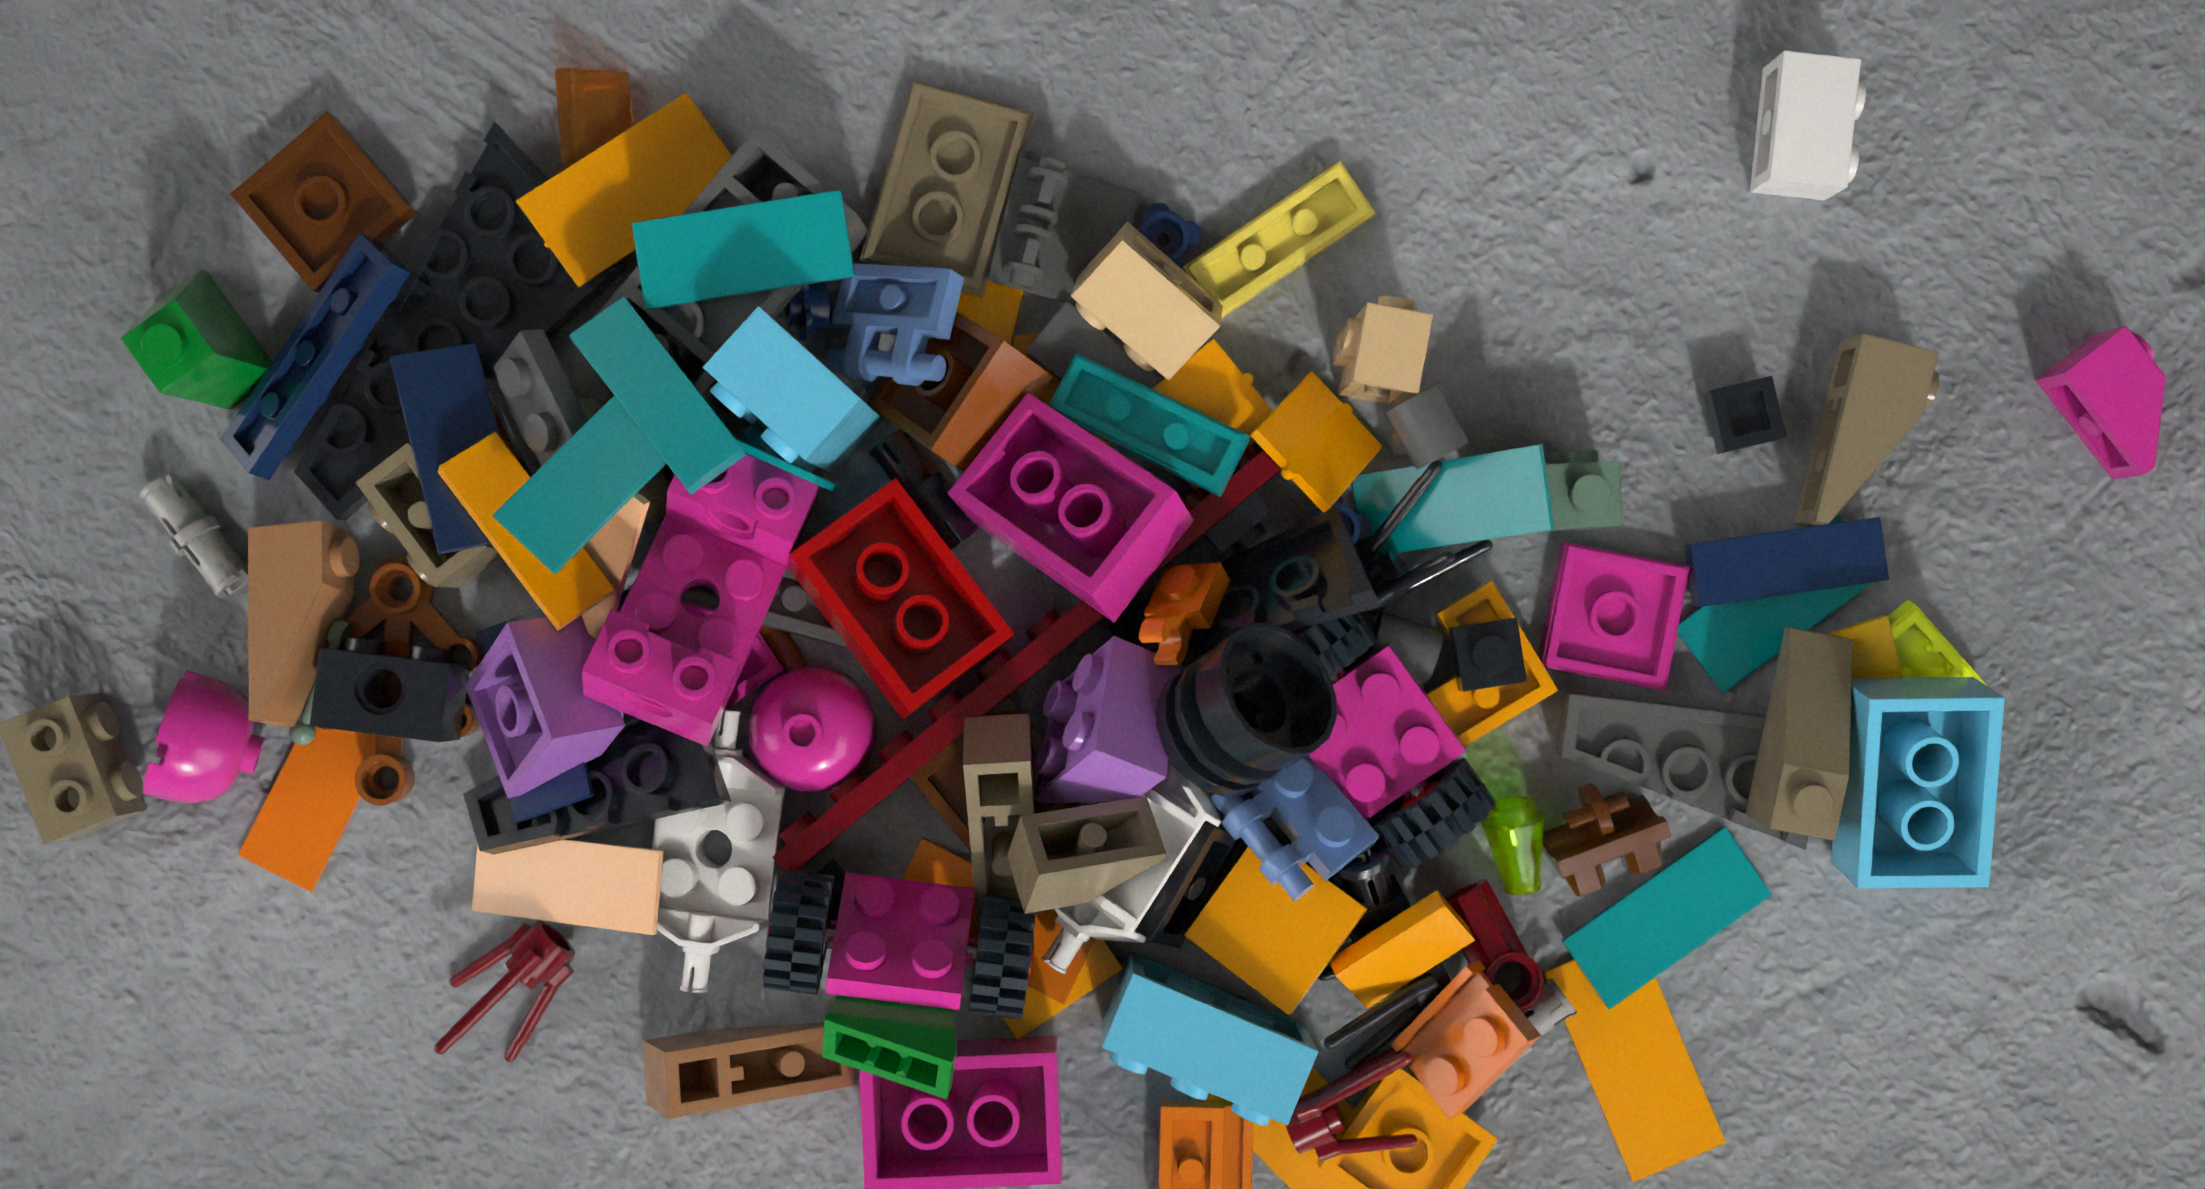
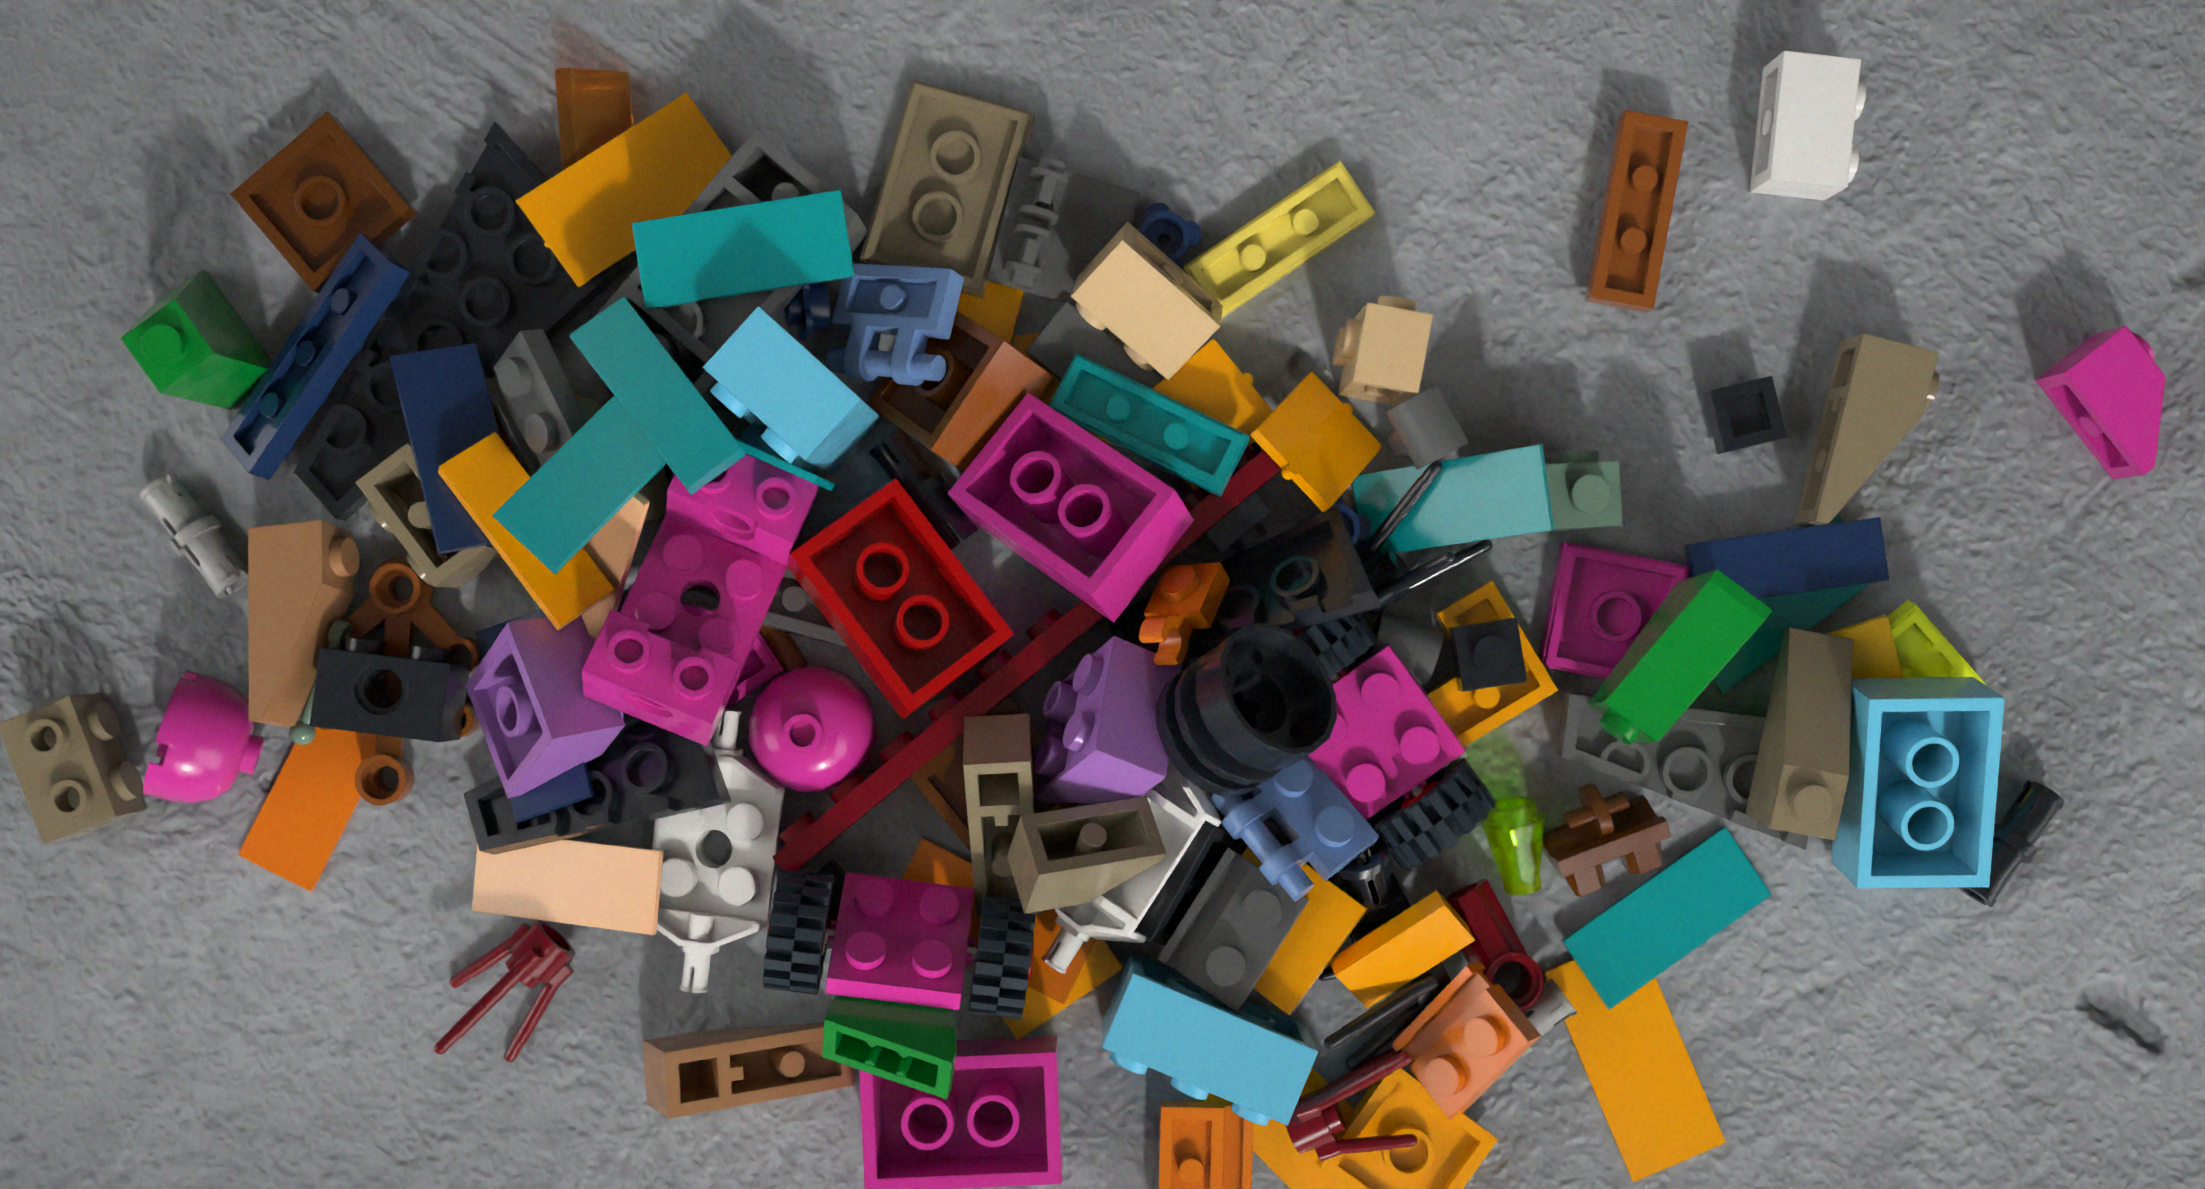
(1232, 930): none -> dark grey plate
(1636, 211): none -> dark orange plate
(1677, 656): none -> green slope
(2016, 836): none -> black pin

